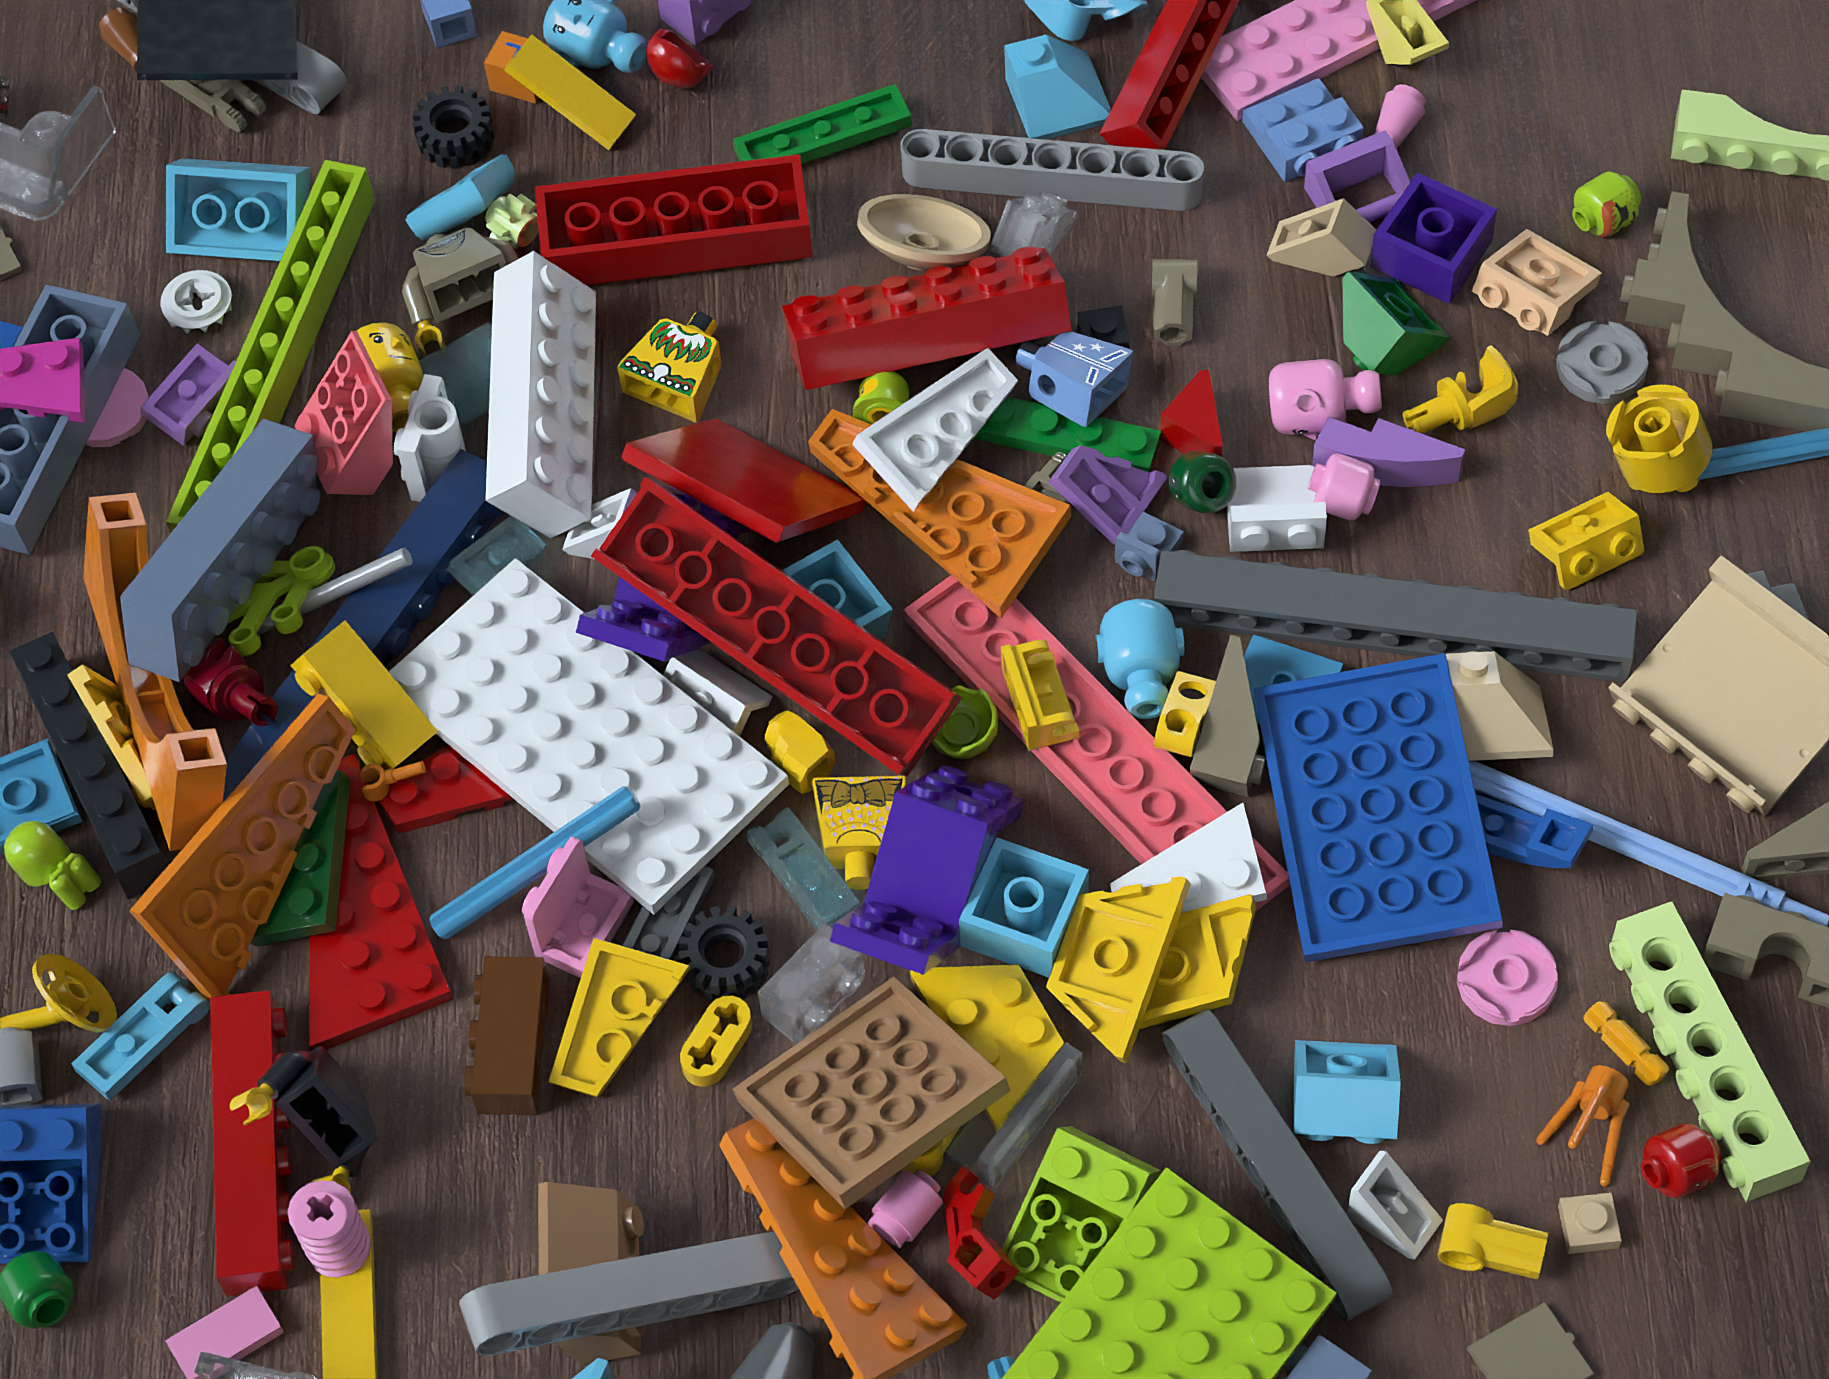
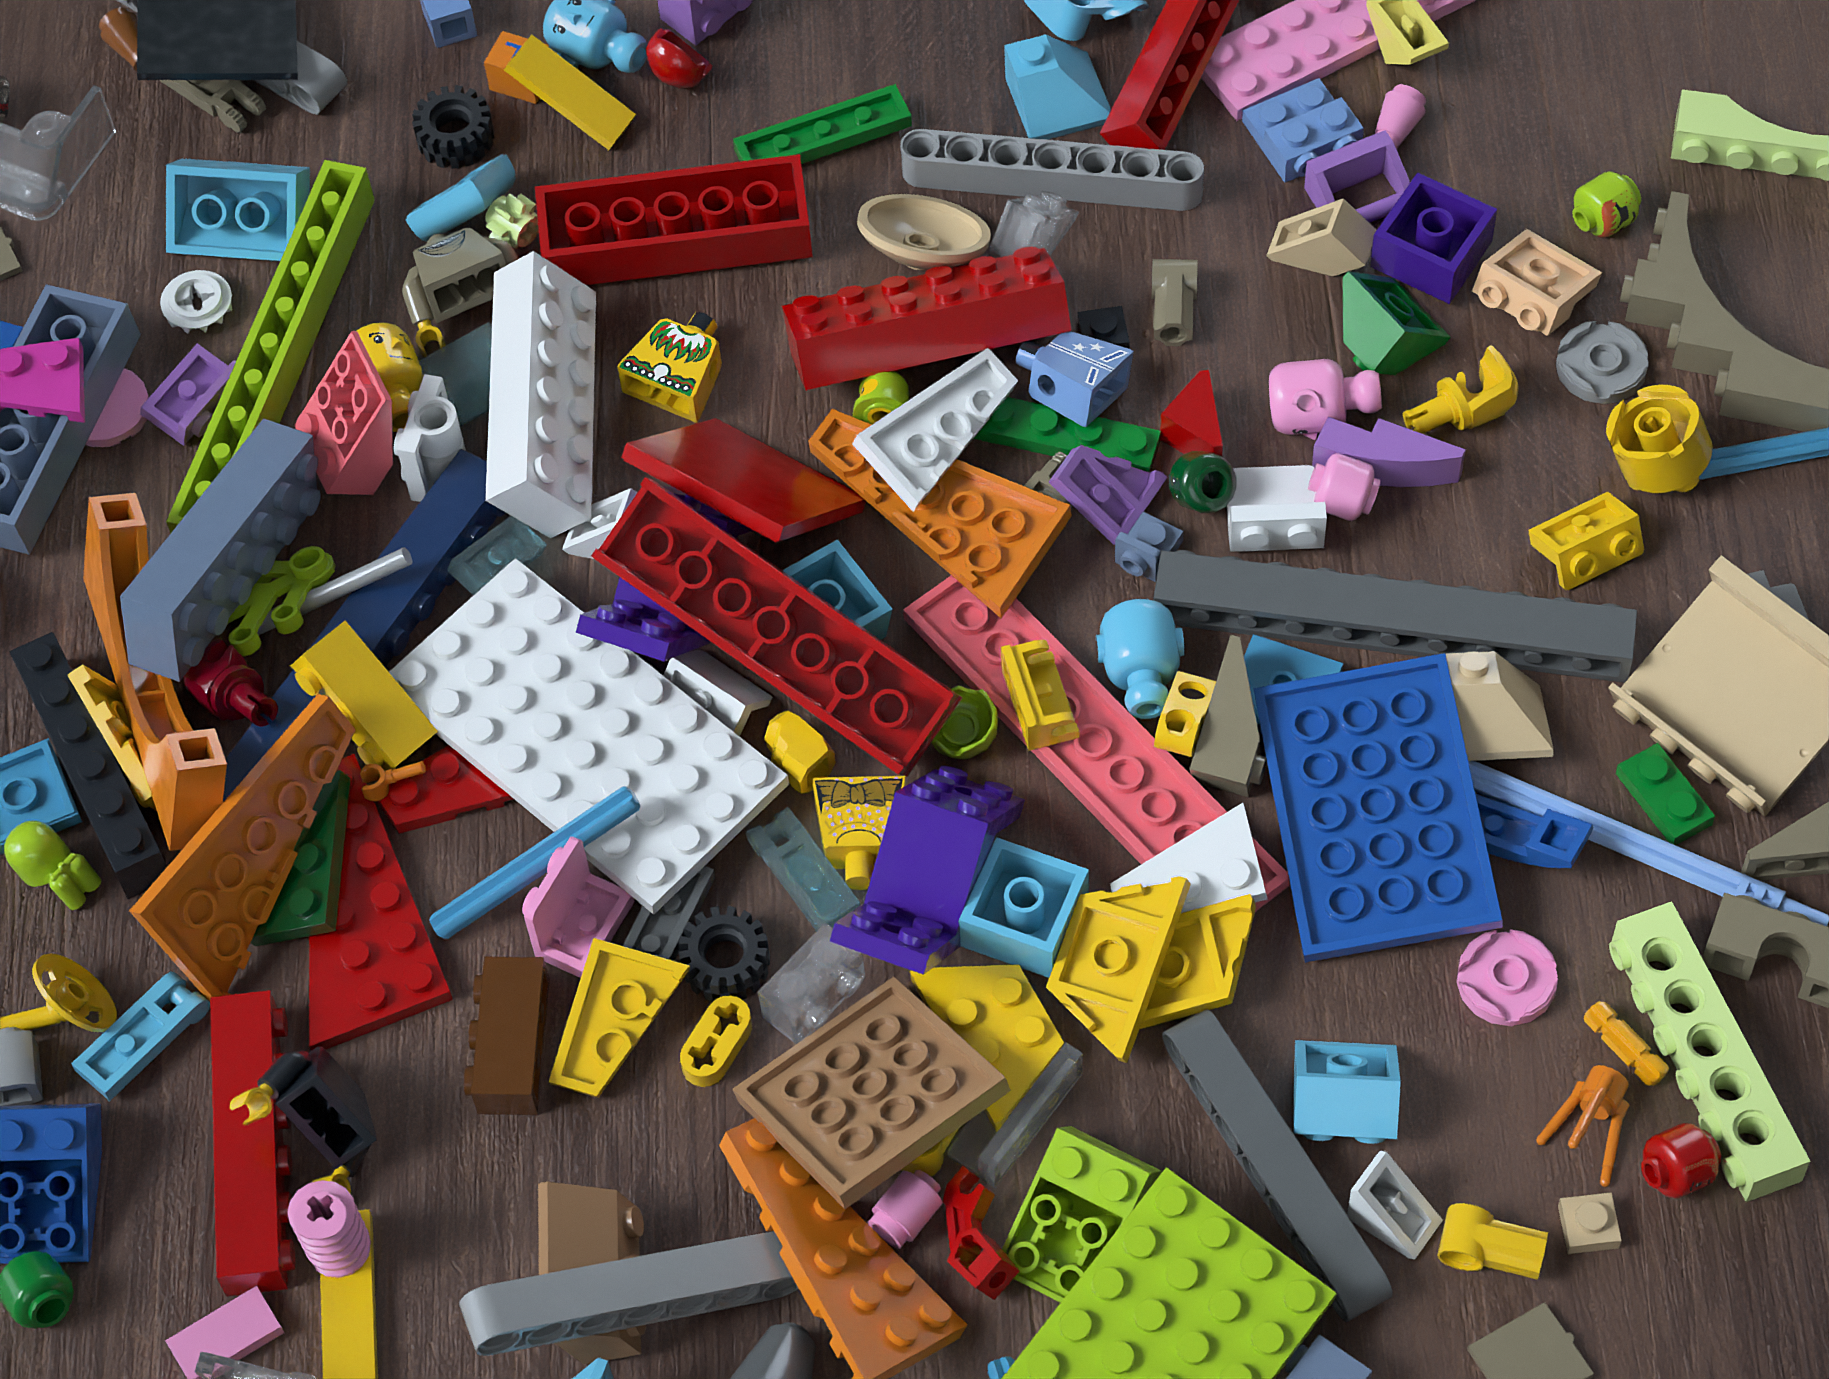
(1665, 794): none -> green plate

